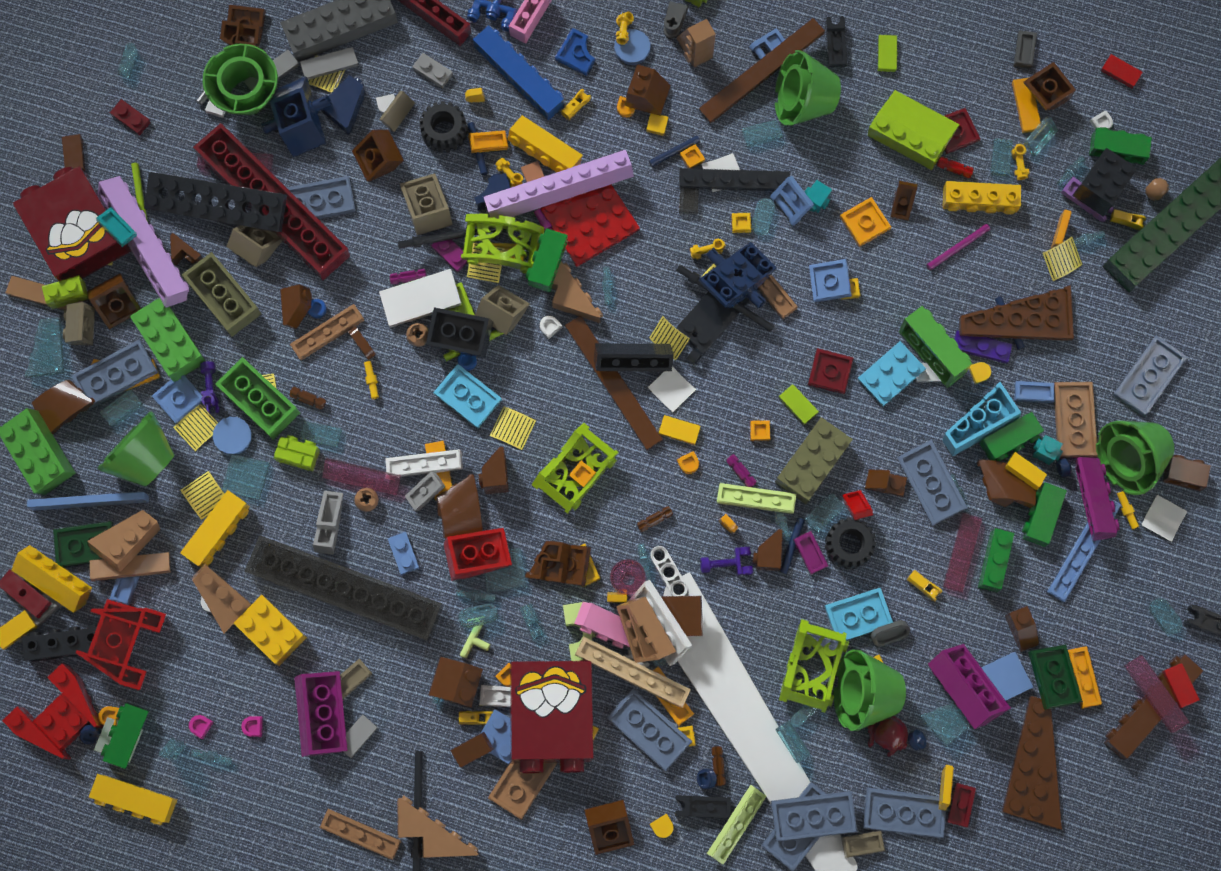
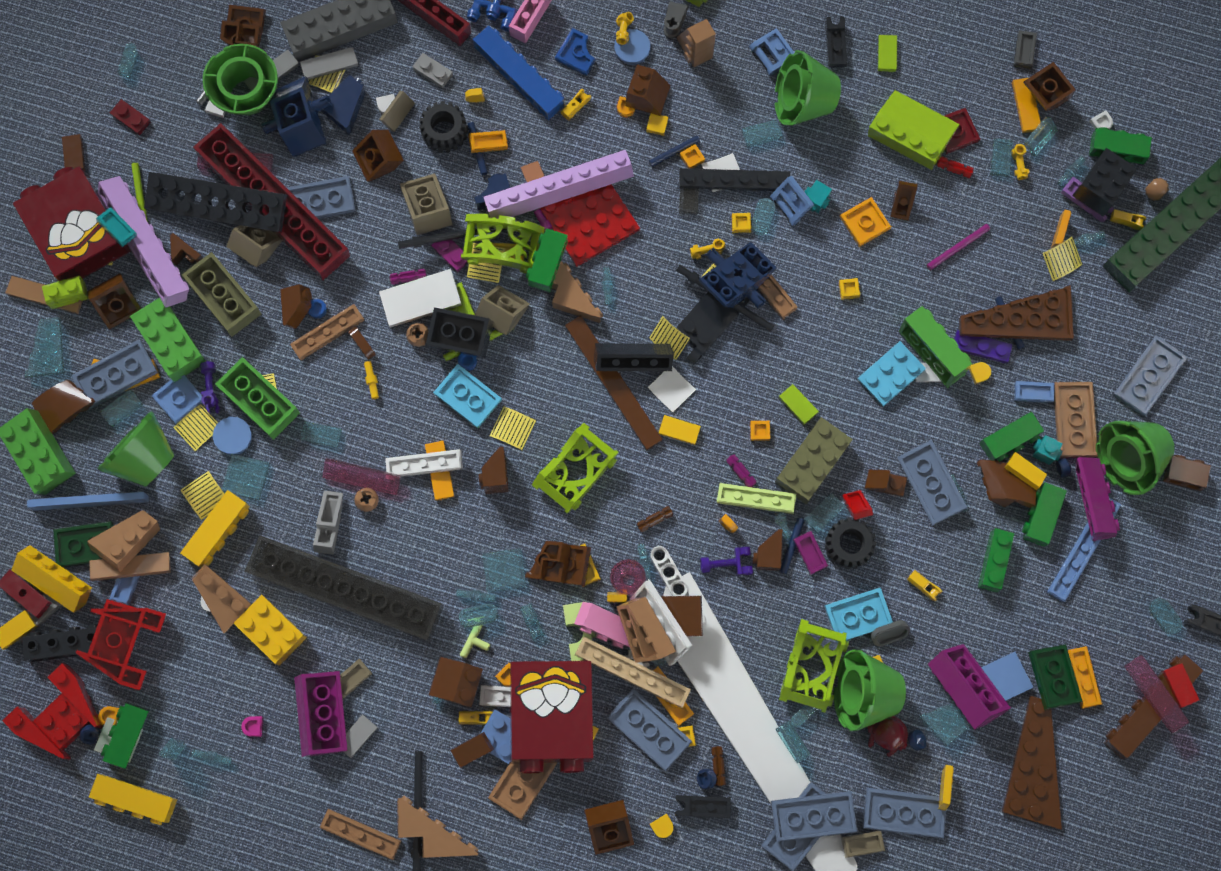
(79, 324): dark tan slope -> none
(200, 725): dark pink tile -> none
(296, 453): lime brick -> none
(307, 398): reddish brown axle -> none
(403, 553): medium blue plate -> none
(425, 491): light grey plate -> none
(460, 508): reddish brown slope -> none
(476, 553): red slope -> none
(515, 178): yellow bar -> none
(543, 145): yellow brick -> none
(549, 326): white tile -> none
(582, 473): light orange tile -> none
(688, 463): light orange tile -> none
(736, 824): yellowish green tile -> none
(760, 71): reddish brown tile -> none
(830, 280): medium blue tile -> none
(830, 371): dark red tile -> none
(961, 805): dark red plate -> none
(962, 552): clear pink tile -> none
(981, 197): yellow brick -> none
(982, 420): medium azure wedge -> none
(1023, 628): reddish brown slope -> none
(1121, 71): red tile -> none
(1127, 510): yellow bar -> none
(1164, 518): white sticker -> none

